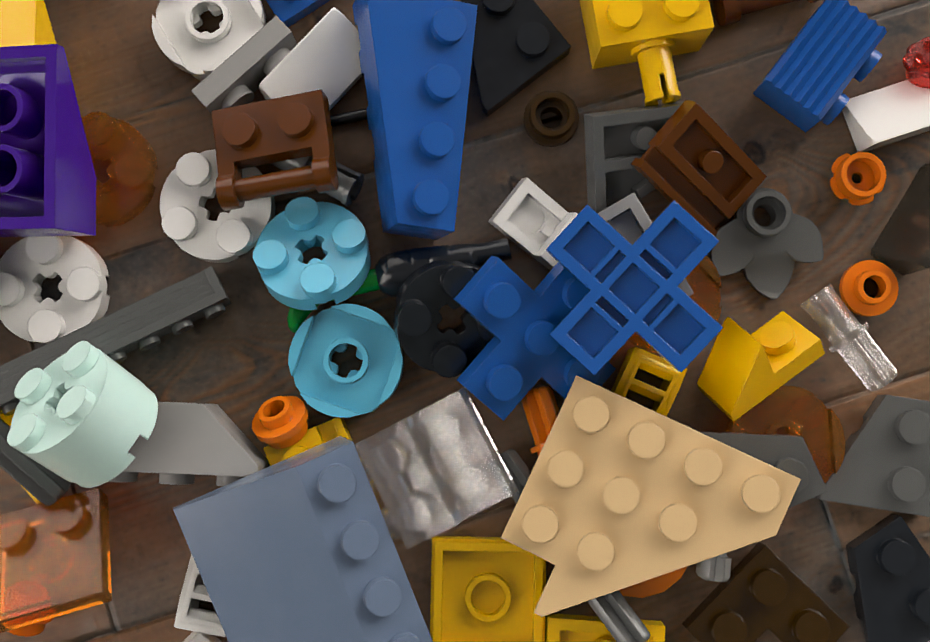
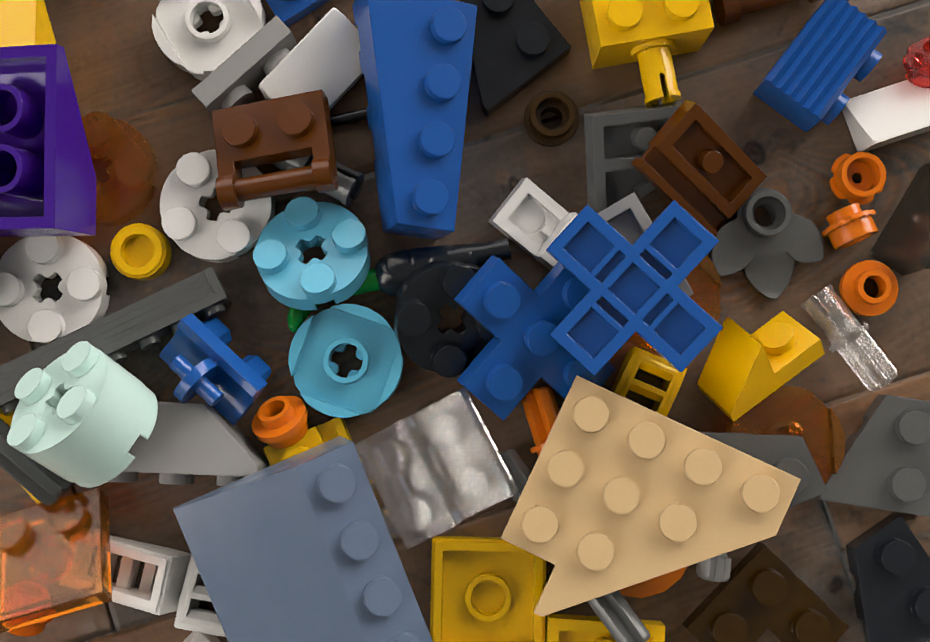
(140, 252): none -> yellow tile
(160, 580): none -> white slope
(212, 369): none -> blue hips
(850, 226): none -> orange plate

